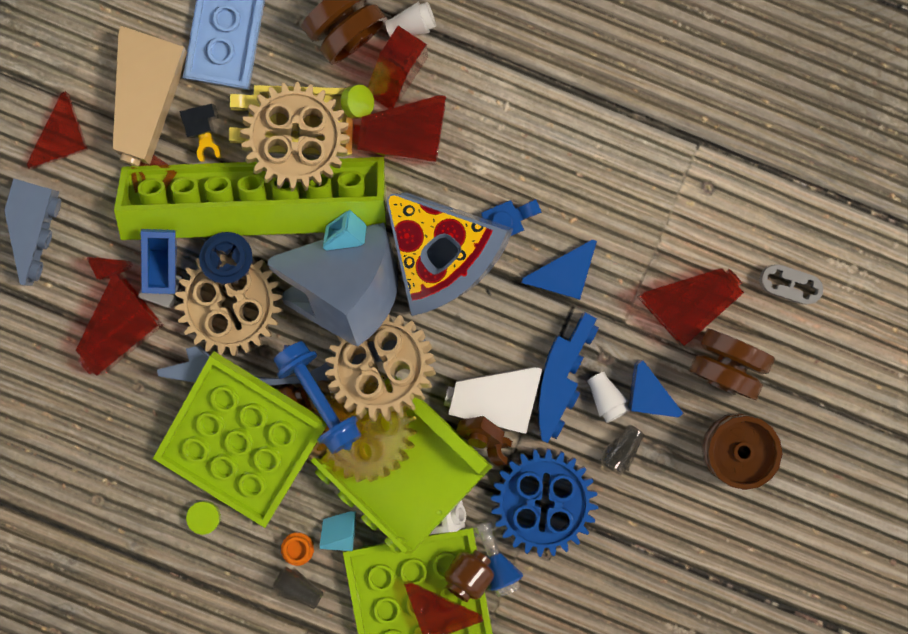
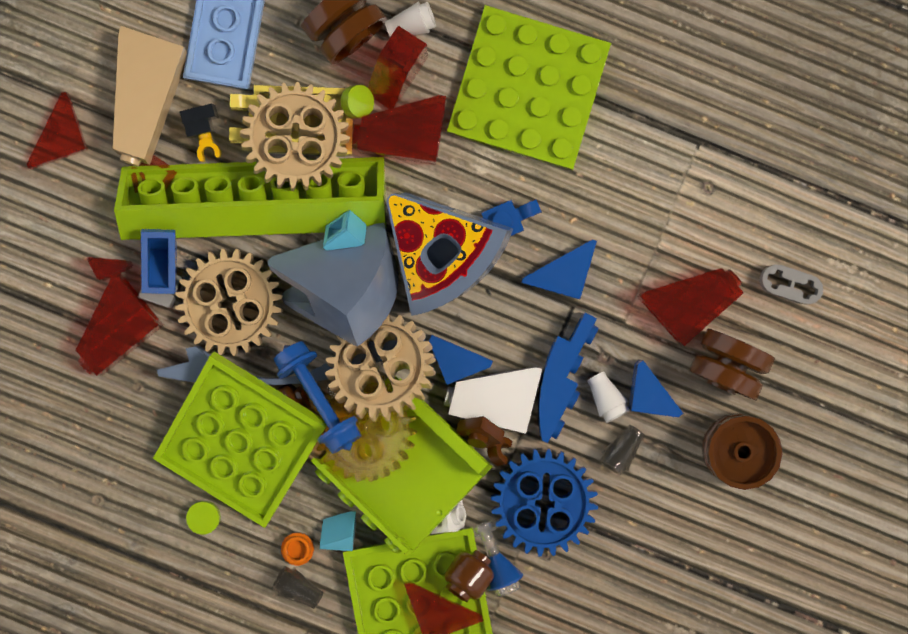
(28, 222): sand blue slope -> none
(225, 243): dark blue gear -> none
(457, 361): none -> blue slope
(528, 87): none -> lime plate

